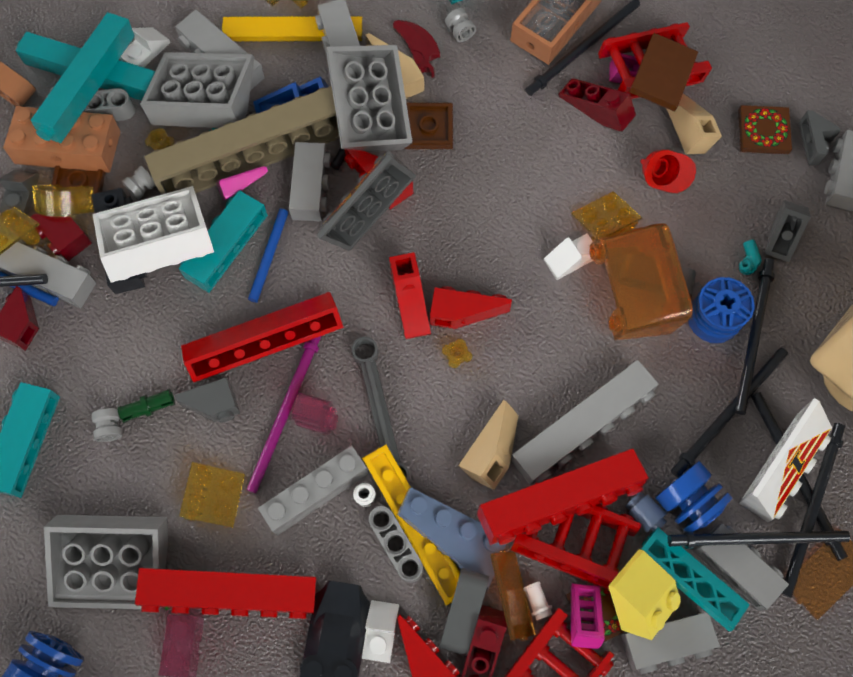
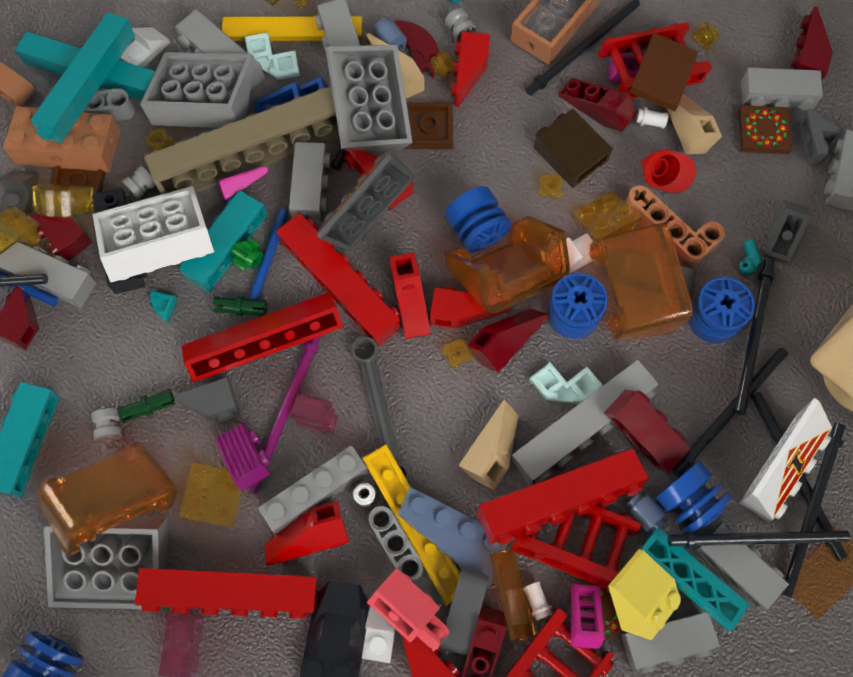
(104, 496): none -> clear orange windscreen
(163, 304): none -> teal tile
(240, 306): none -> dark green pin
(243, 456): none -> magenta brick
(246, 254): none -> green gear
(276, 65): none -> light aqua tile
(312, 532): none -> red slope
(338, 278): none -> red brick
(390, 33): none -> sand blue brick
(409, 609): none -> coral brick
(442, 64): none -> clear yellow plate
(472, 63): none -> red slope
(478, 219): none -> blue wheel
(502, 339): none -> dark red slope
(514, 271): none -> clear orange windscreen
(555, 181): none -> clear yellow plate
(556, 388): none -> light aqua tile
(572, 147): none -> dark brown brick
(575, 319): none -> blue wheel
(642, 198): none -> nougat beam
(647, 430): none -> dark red brick
(651, 118): none -> white pin
(706, 35): none -> clear yellow plate
(781, 88): none -> light grey brick
(812, 45): none -> dark red slope

